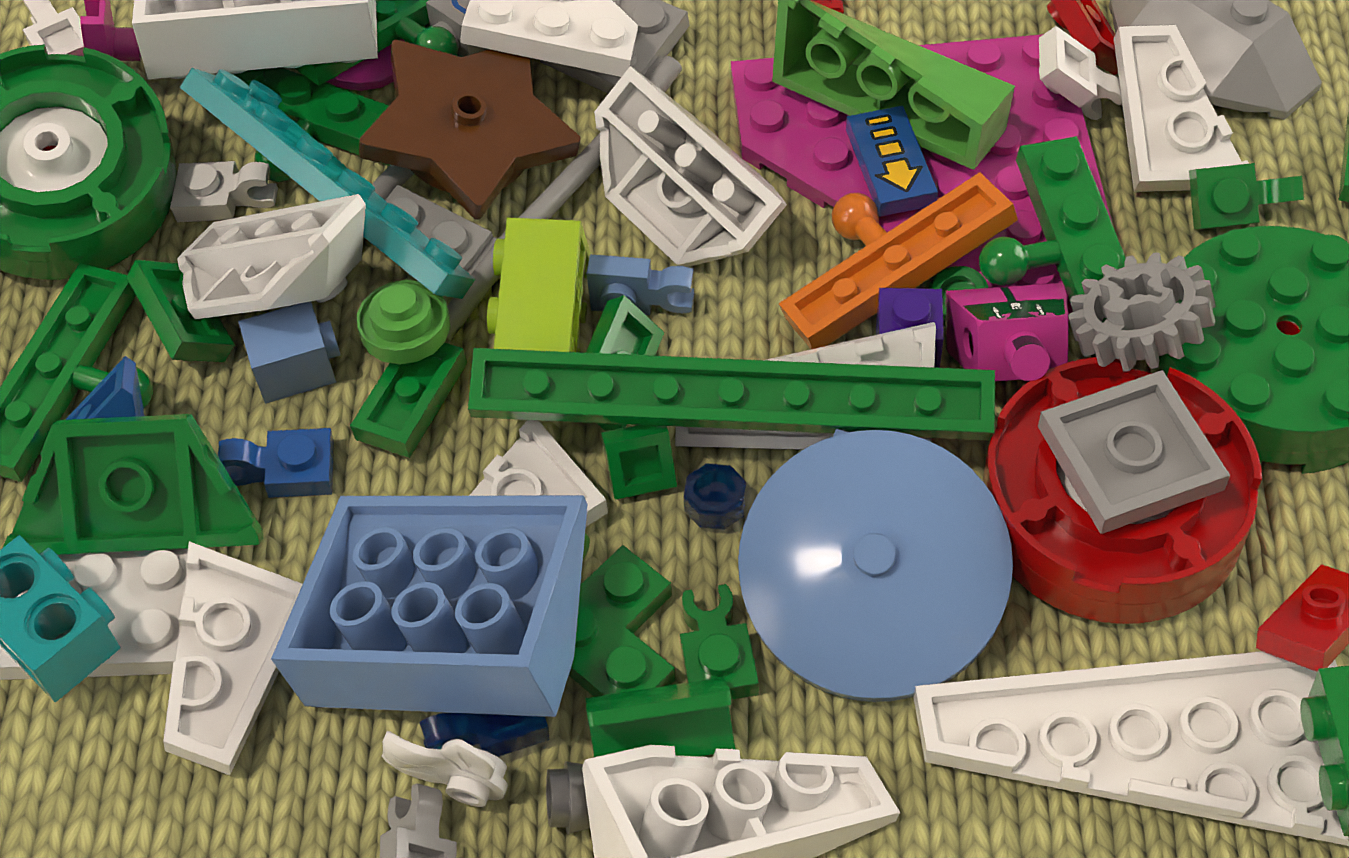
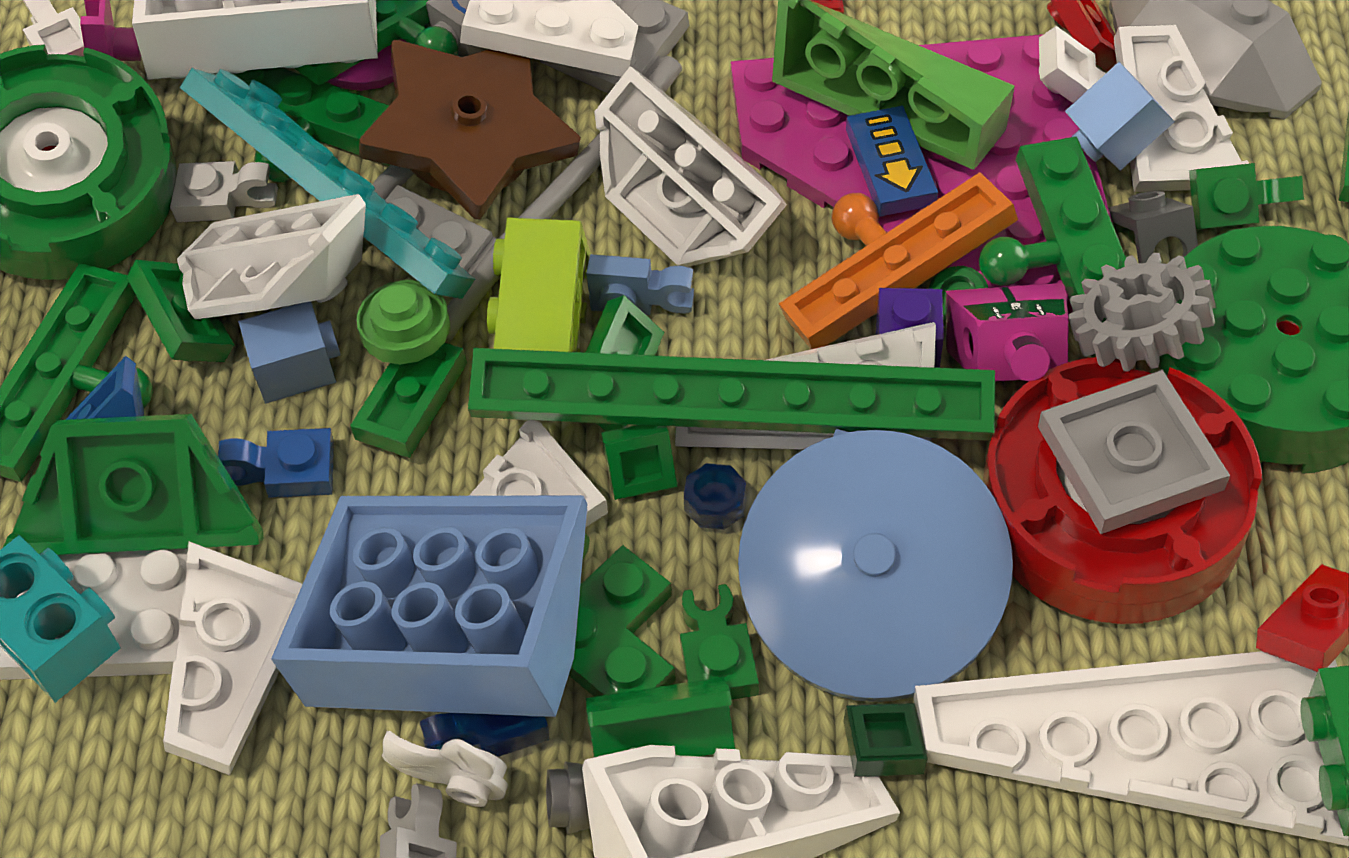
(885, 740): none -> dark green tile
(1117, 118): none -> light blue brick
(1155, 218): none -> dark grey bracket

